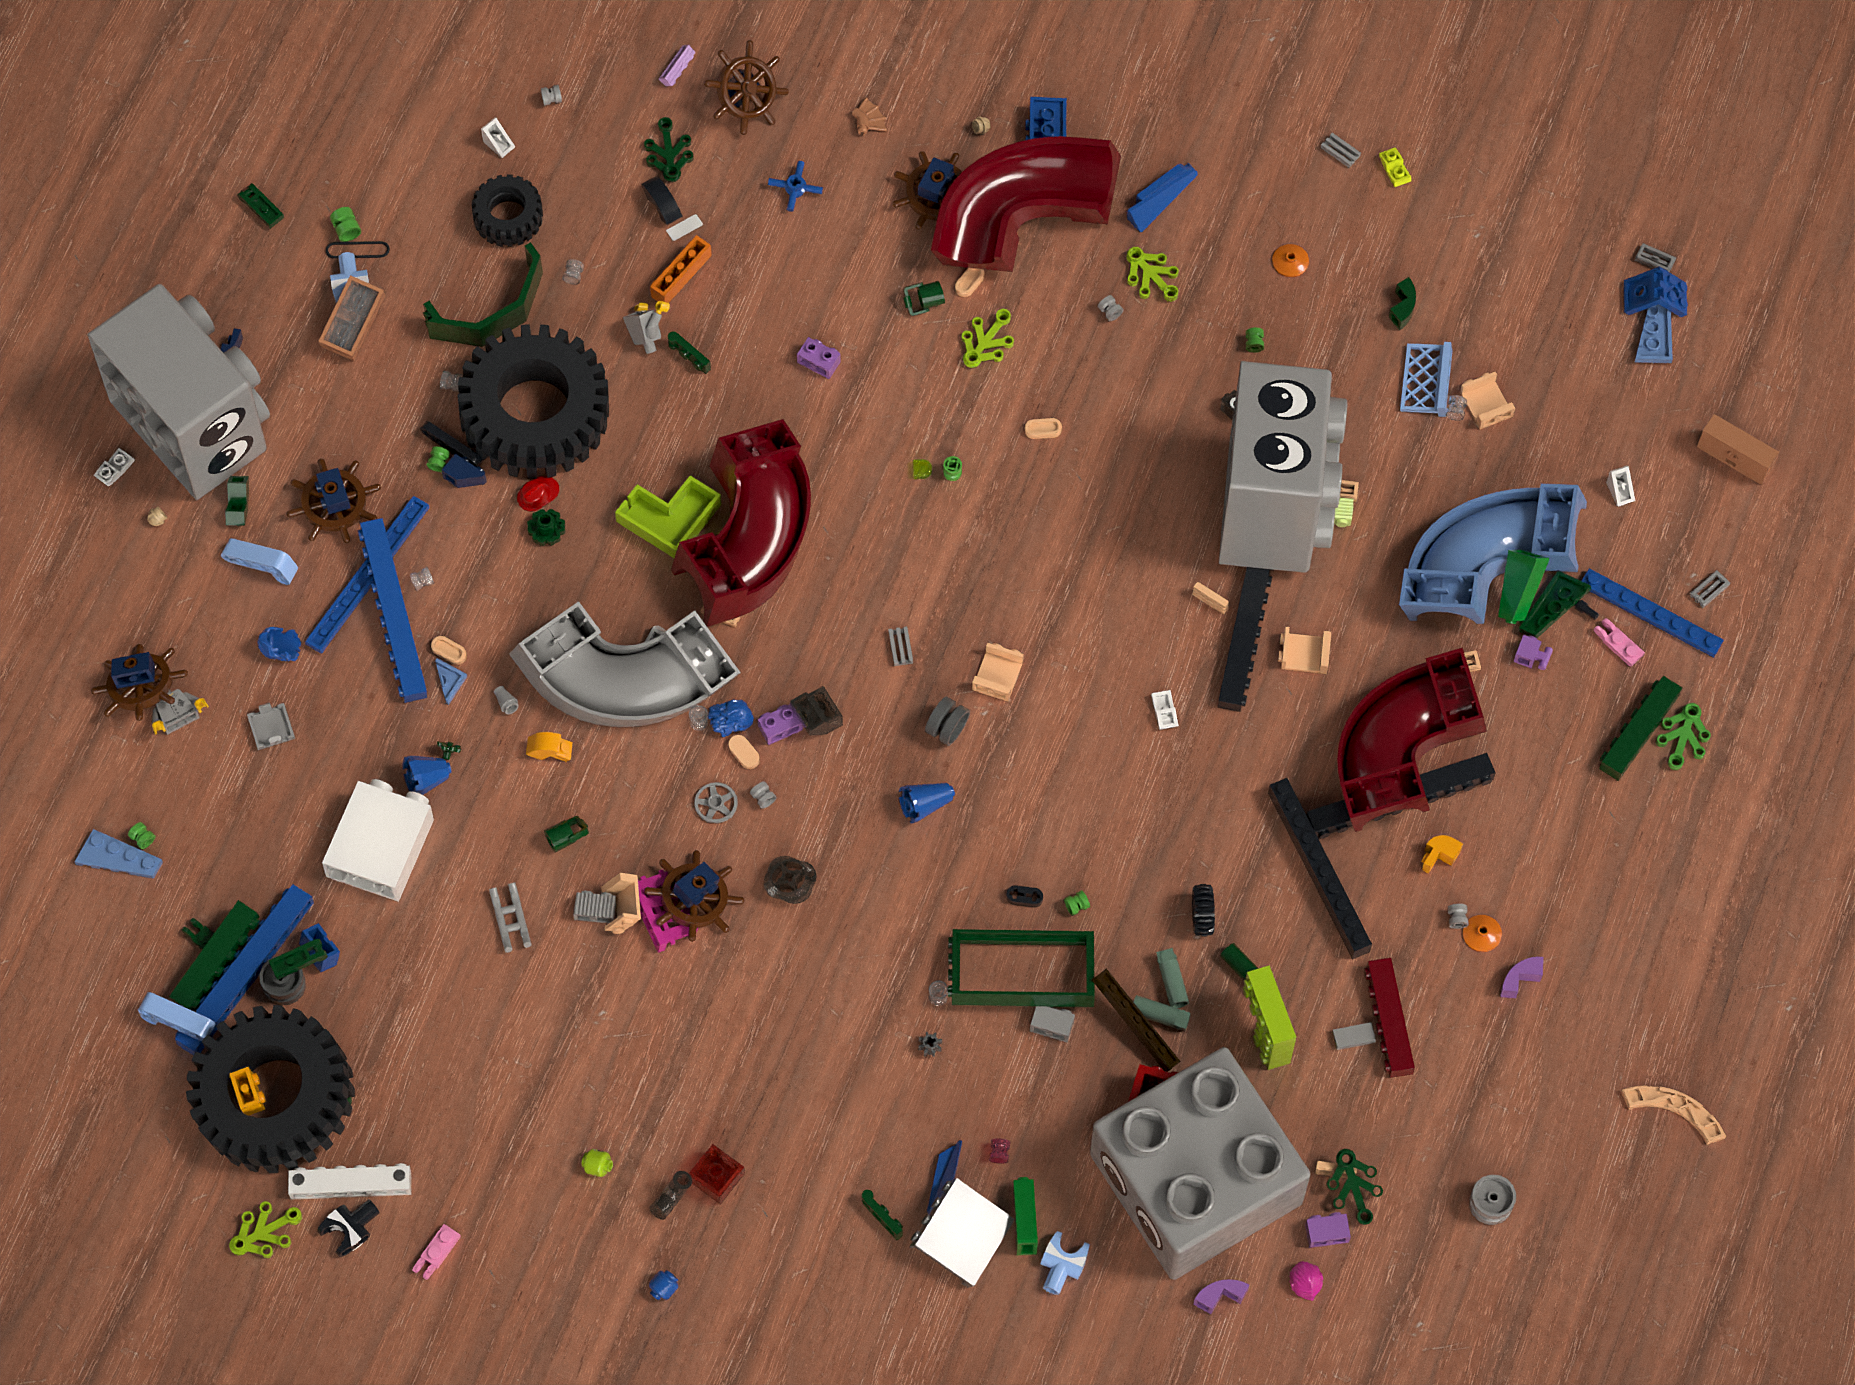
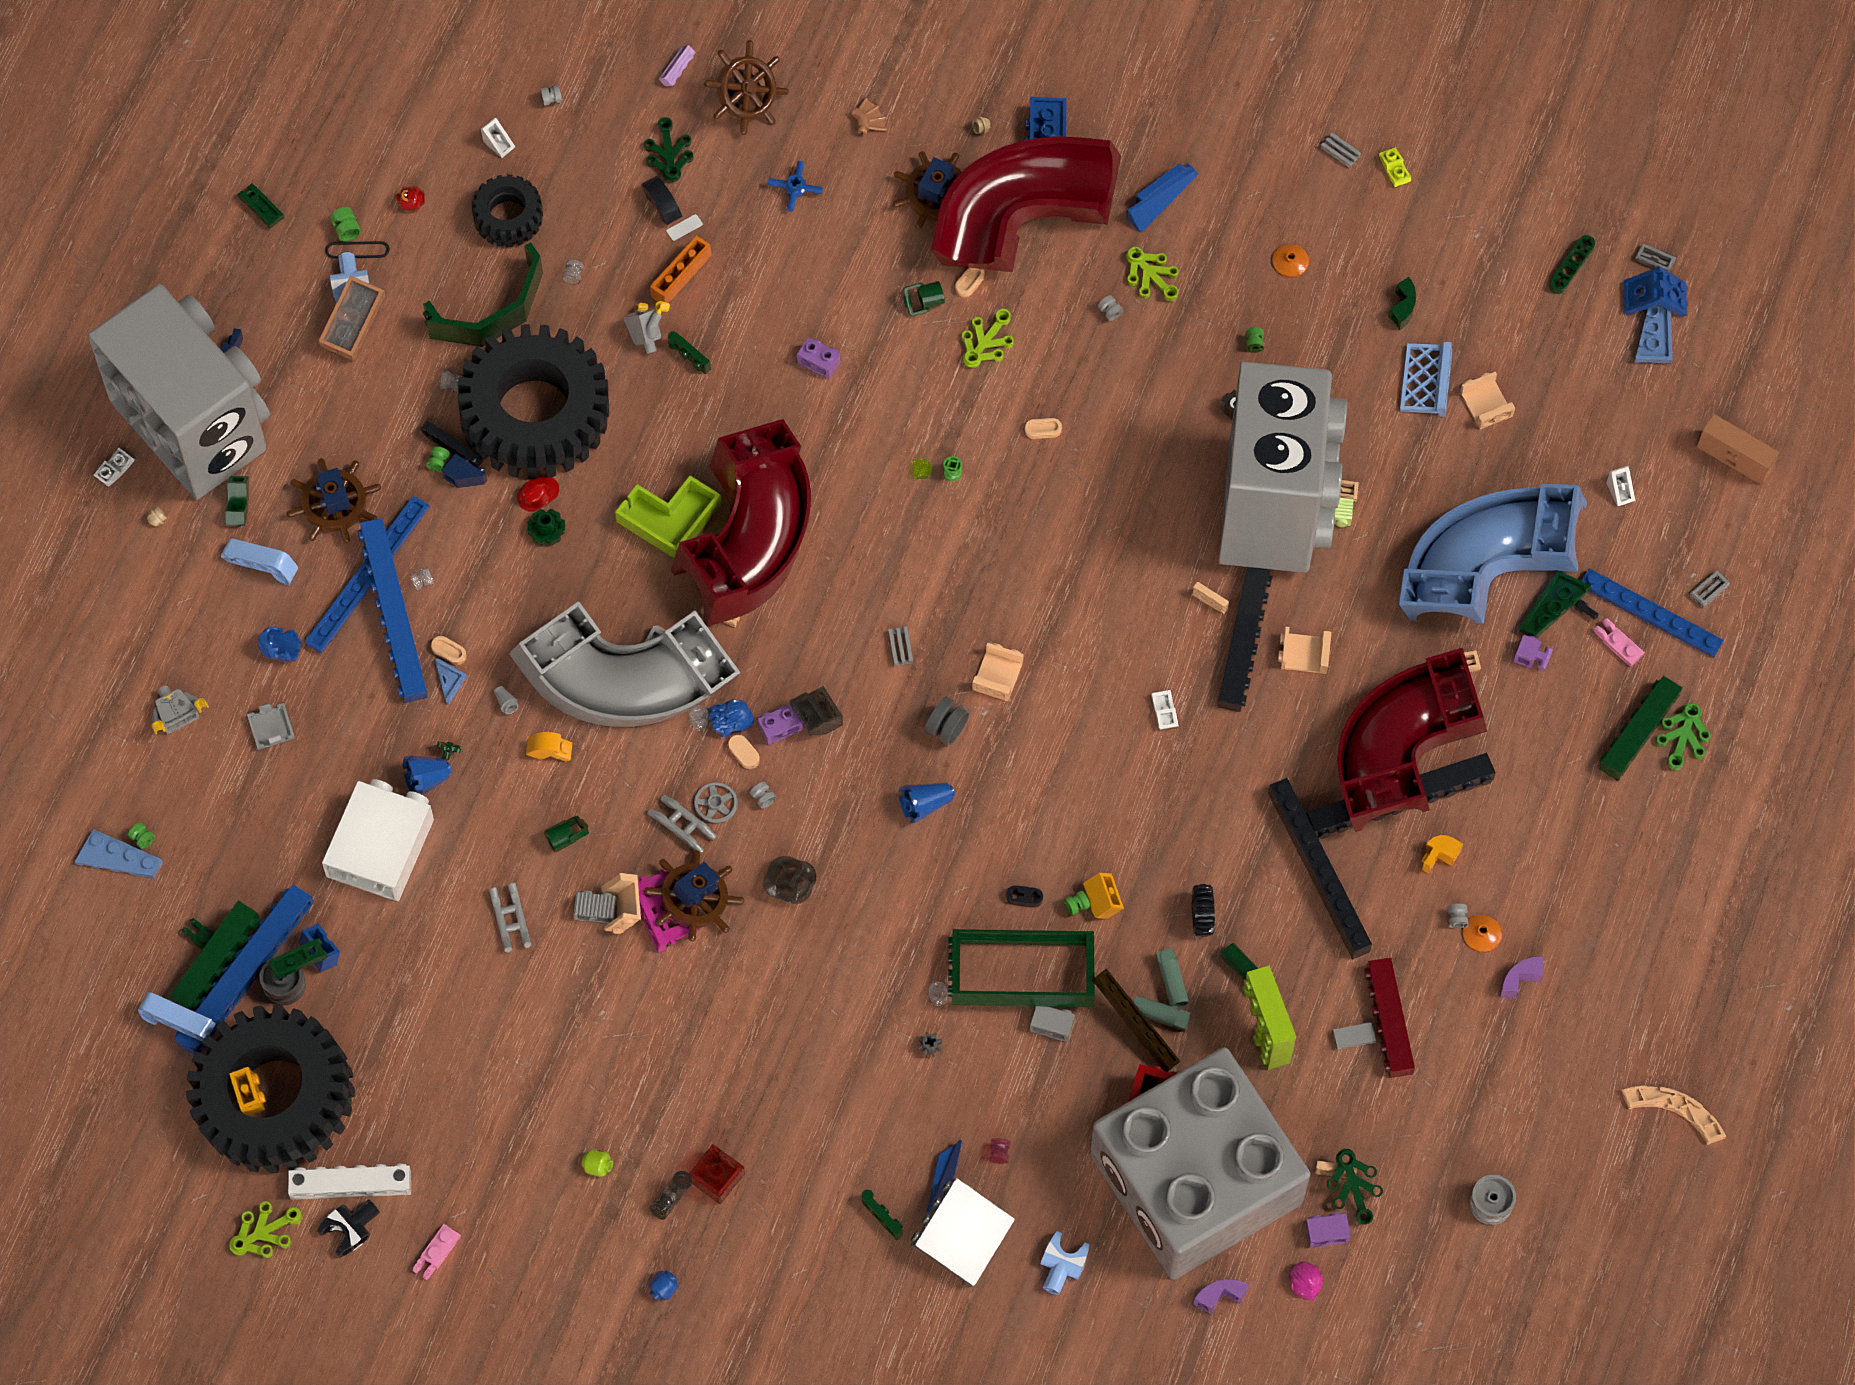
(136, 675): reddish brown brick -> none
(411, 198): none -> red head
(683, 834): none -> light grey piece
(1025, 1216): green slope -> none
(1103, 895): none -> light orange brick
(1456, 407): clear wheel -> none
(1520, 584): green slope -> none
(1575, 266): none -> dark green beam

